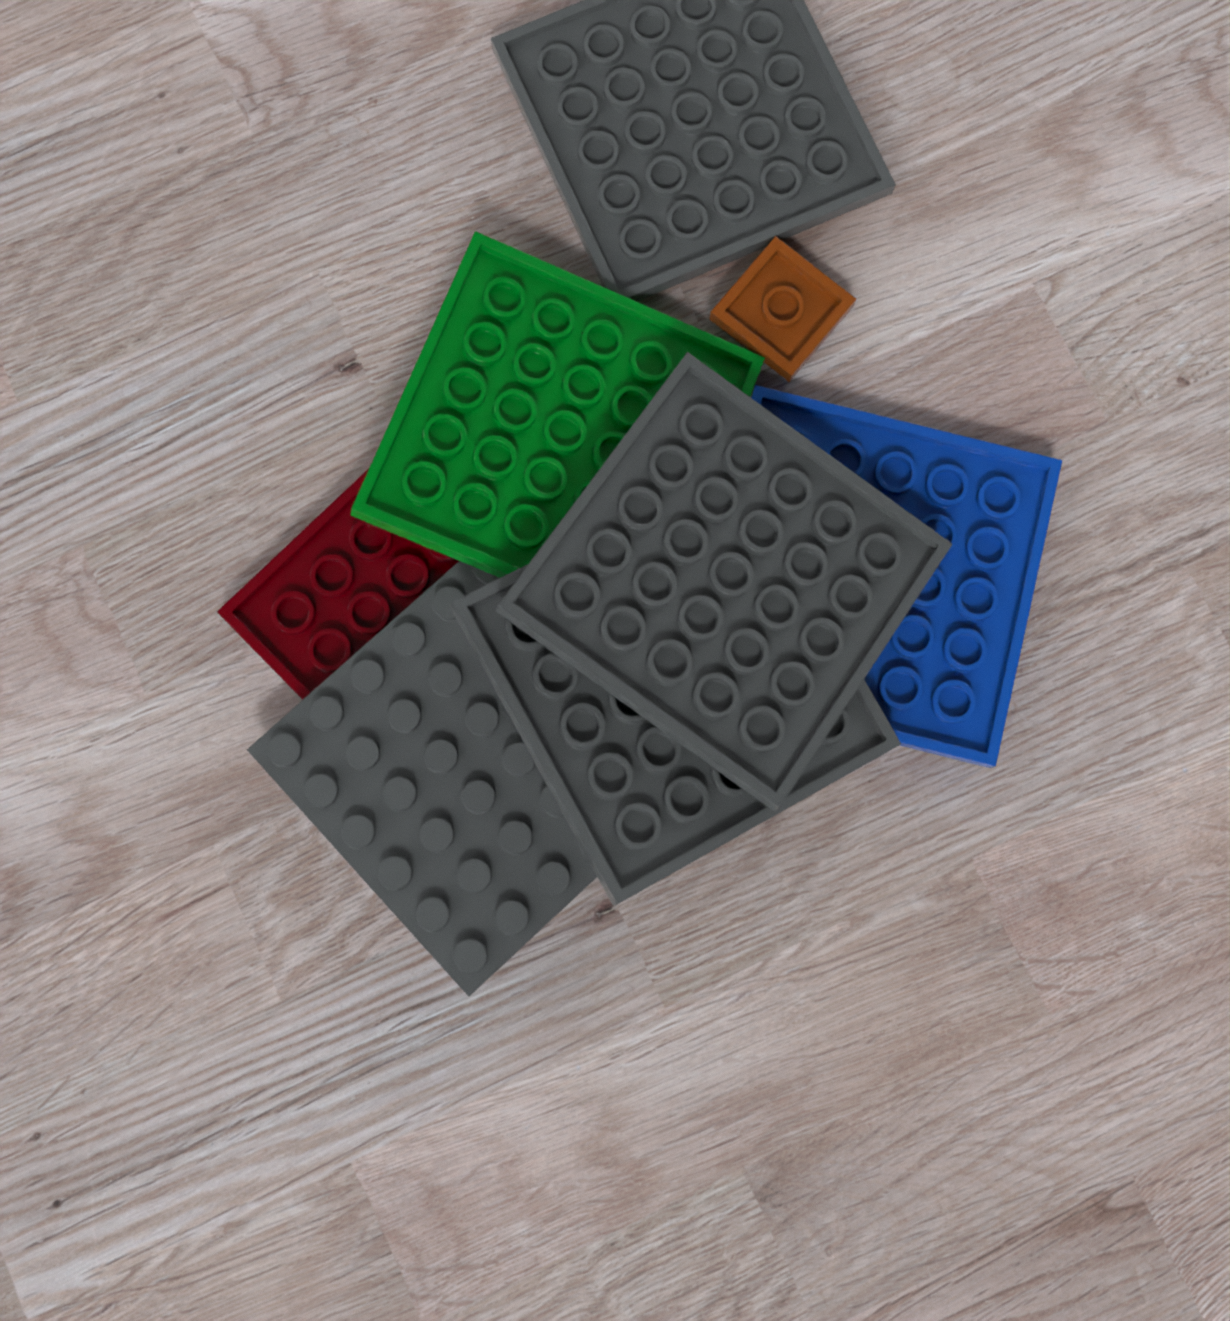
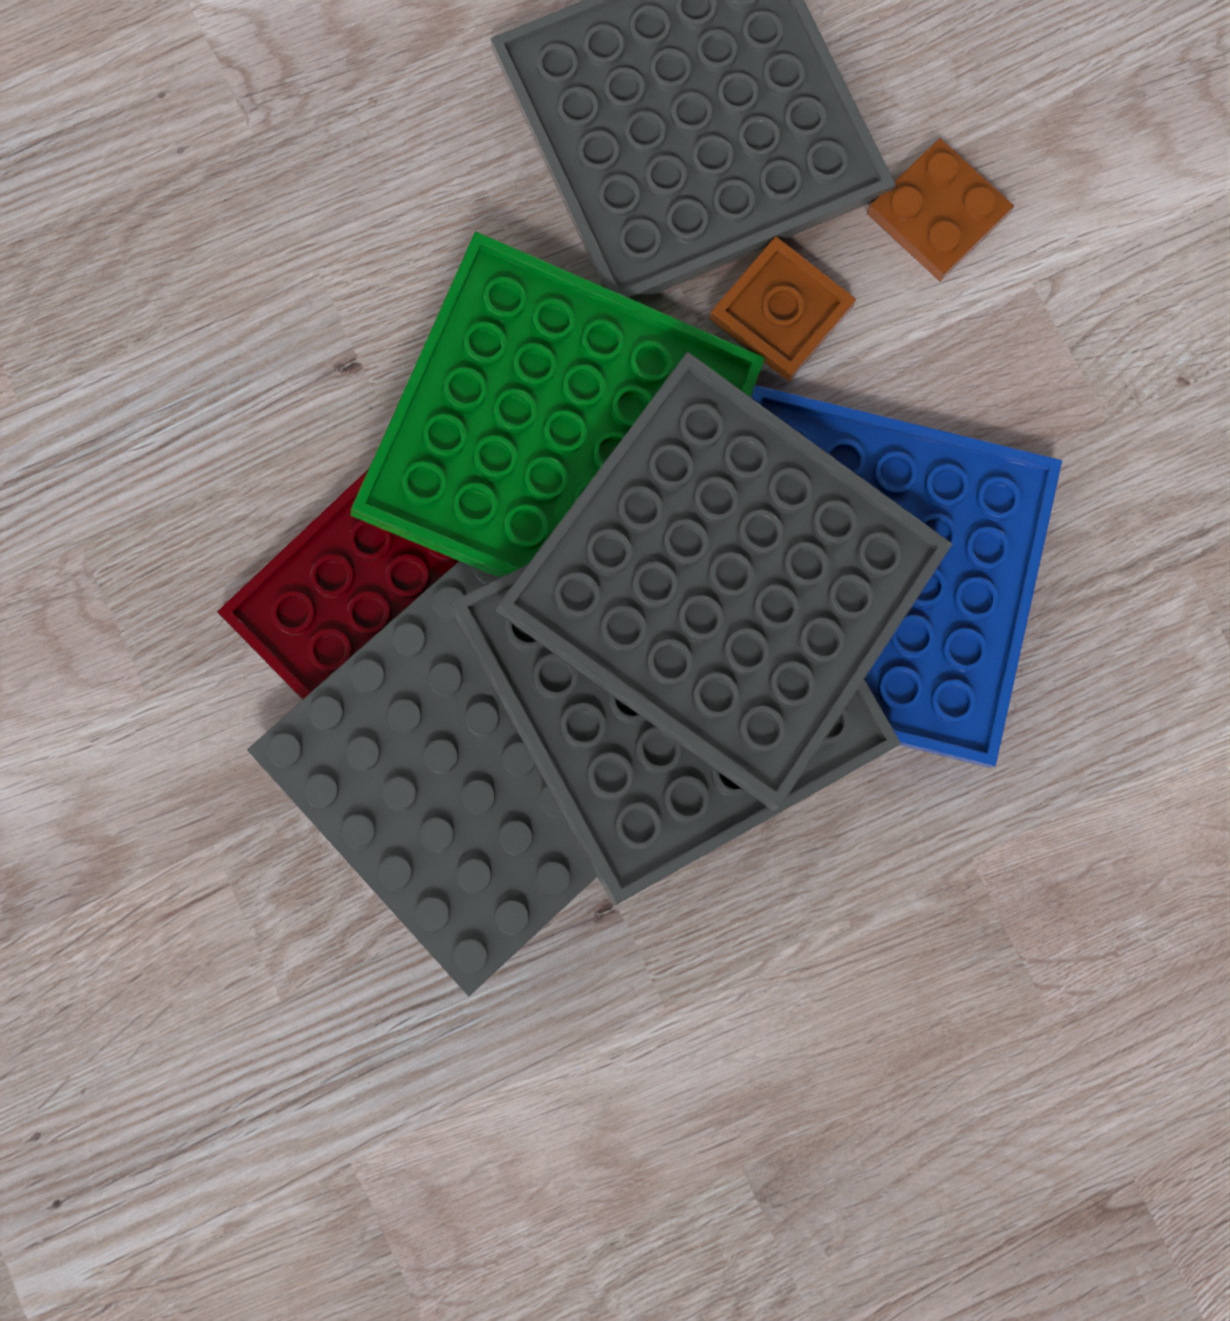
(940, 209): none -> dark orange plate

